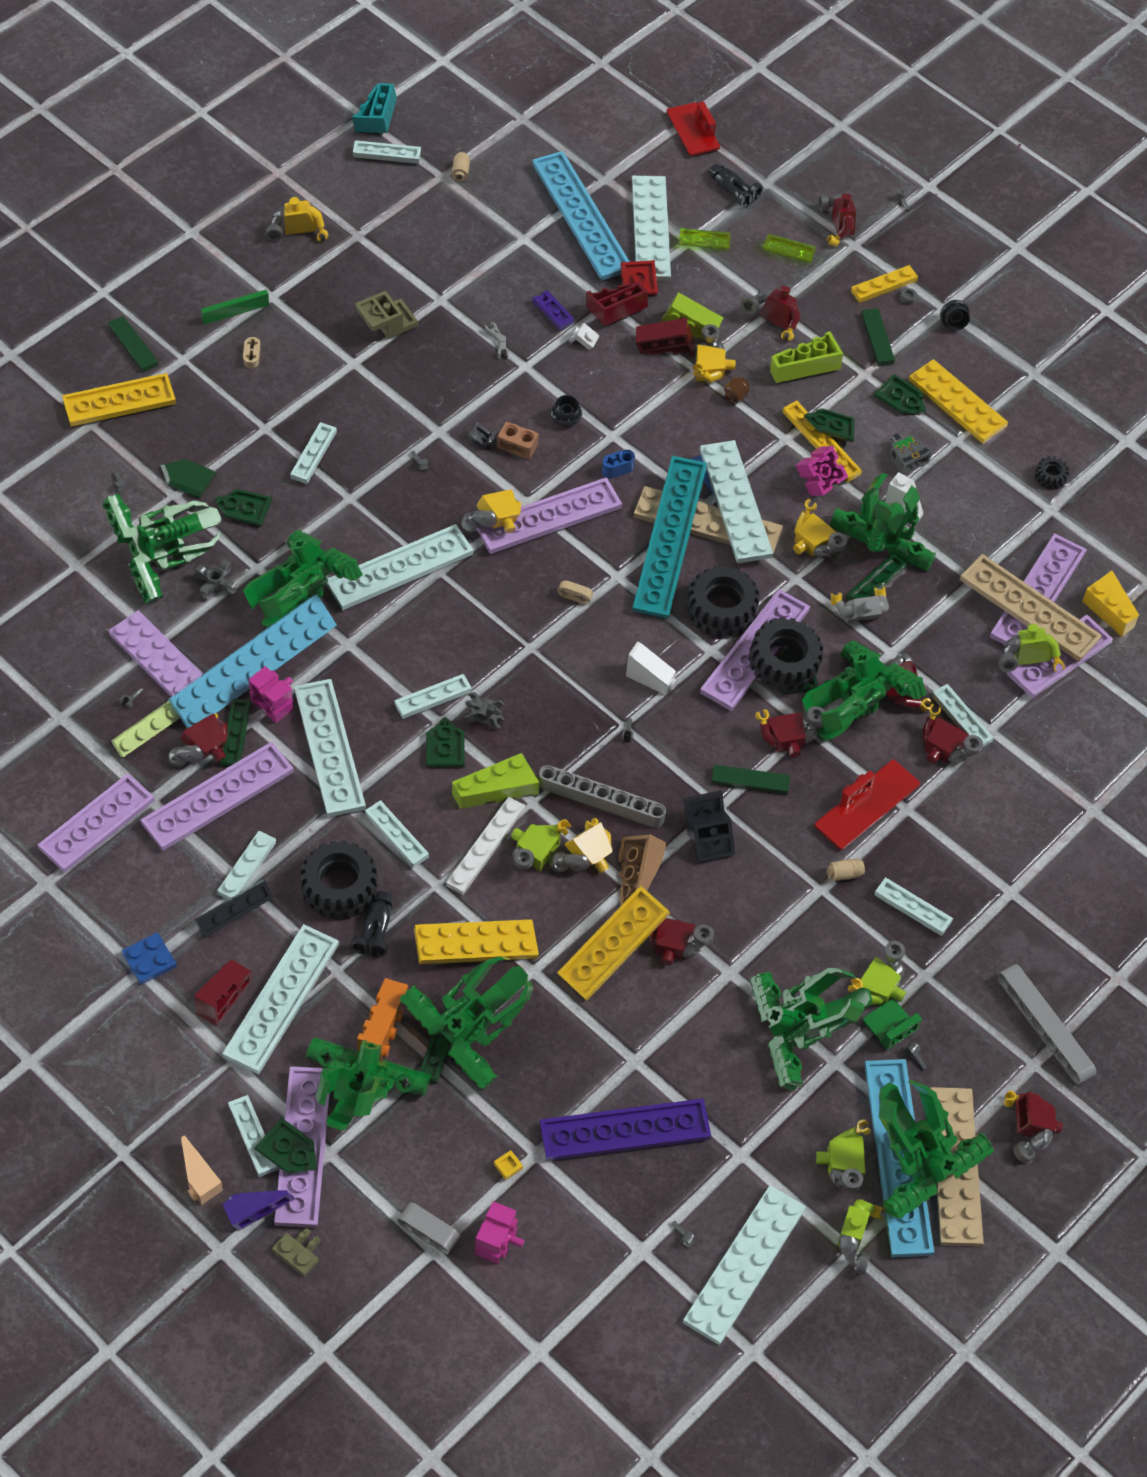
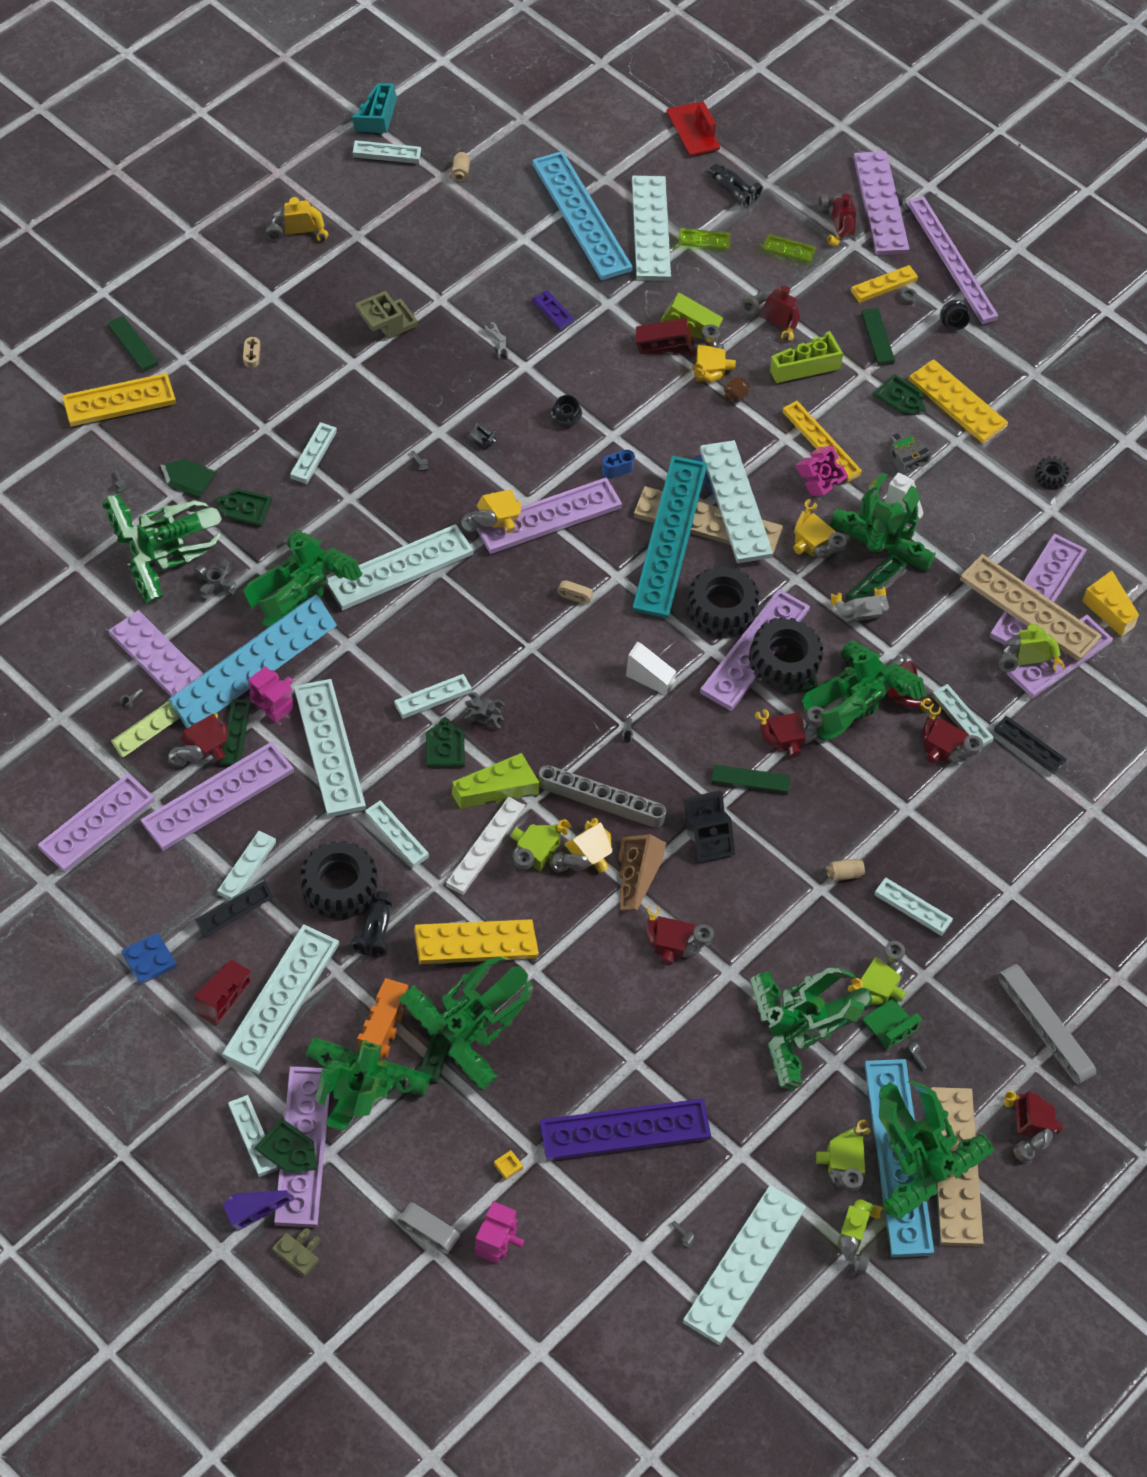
(201, 1179): light nougat slope -> none
(235, 307): green tile -> none
(517, 440): nougat brick -> none
(584, 335): white bracket -> none
(613, 943): yellow plate -> none
(617, 303): dark red wedge -> none
(641, 272): red tile -> none
(832, 424): dark green tile -> none
(866, 803): red bracket -> none
(881, 203): none -> lavender plate
(953, 260): none -> lavender plate
(1030, 744): none -> black plate

